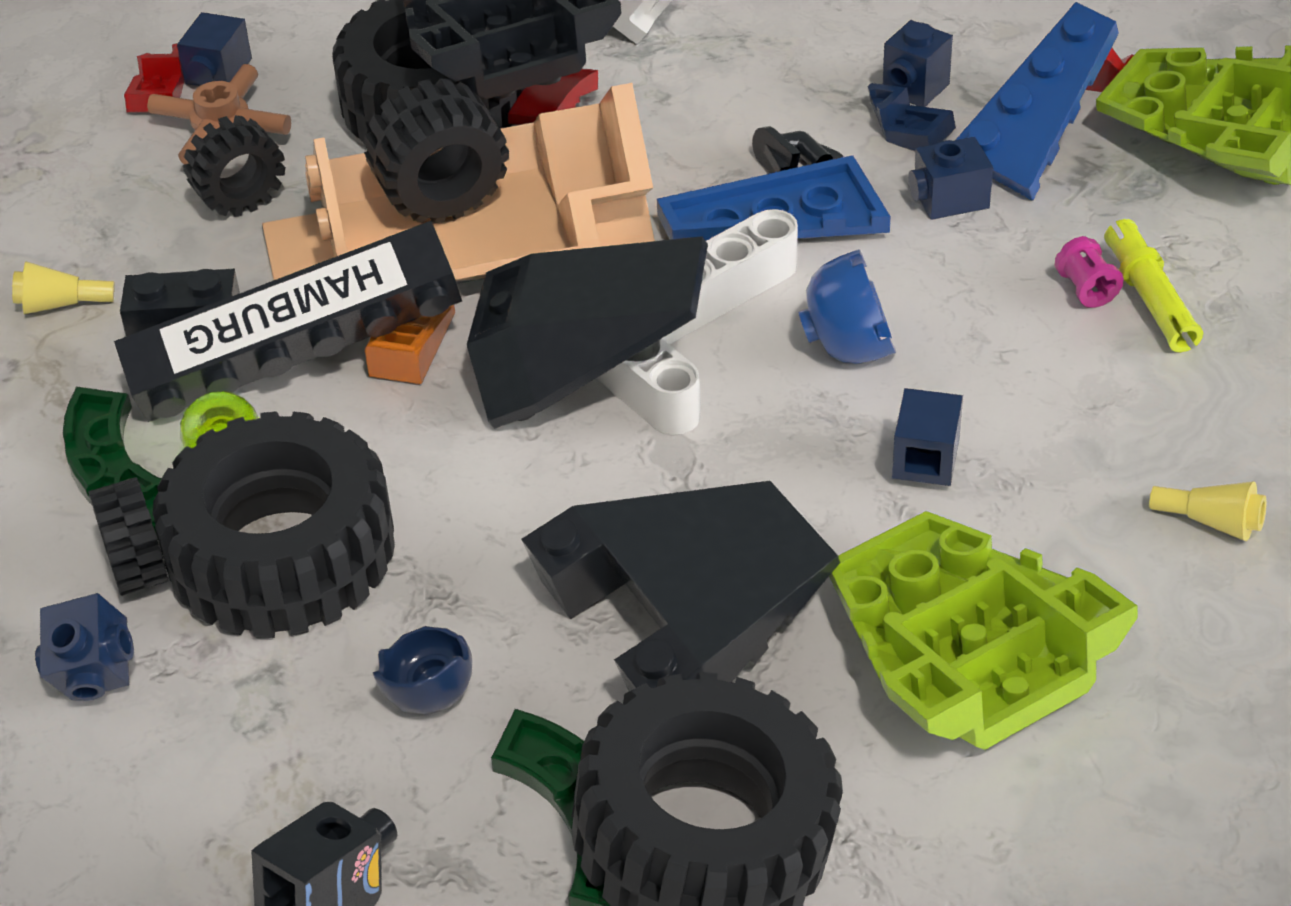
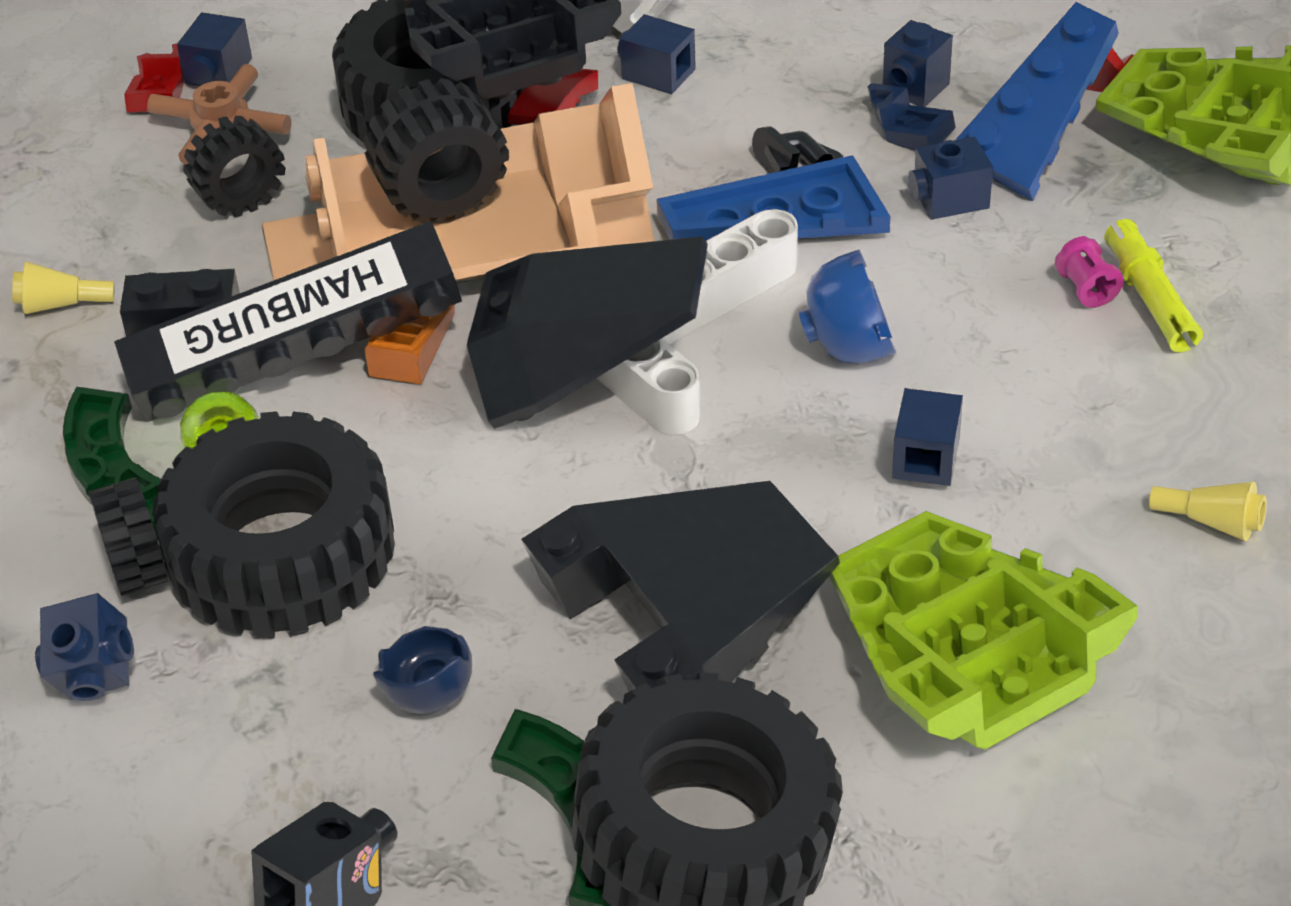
(657, 54): none -> dark blue brick

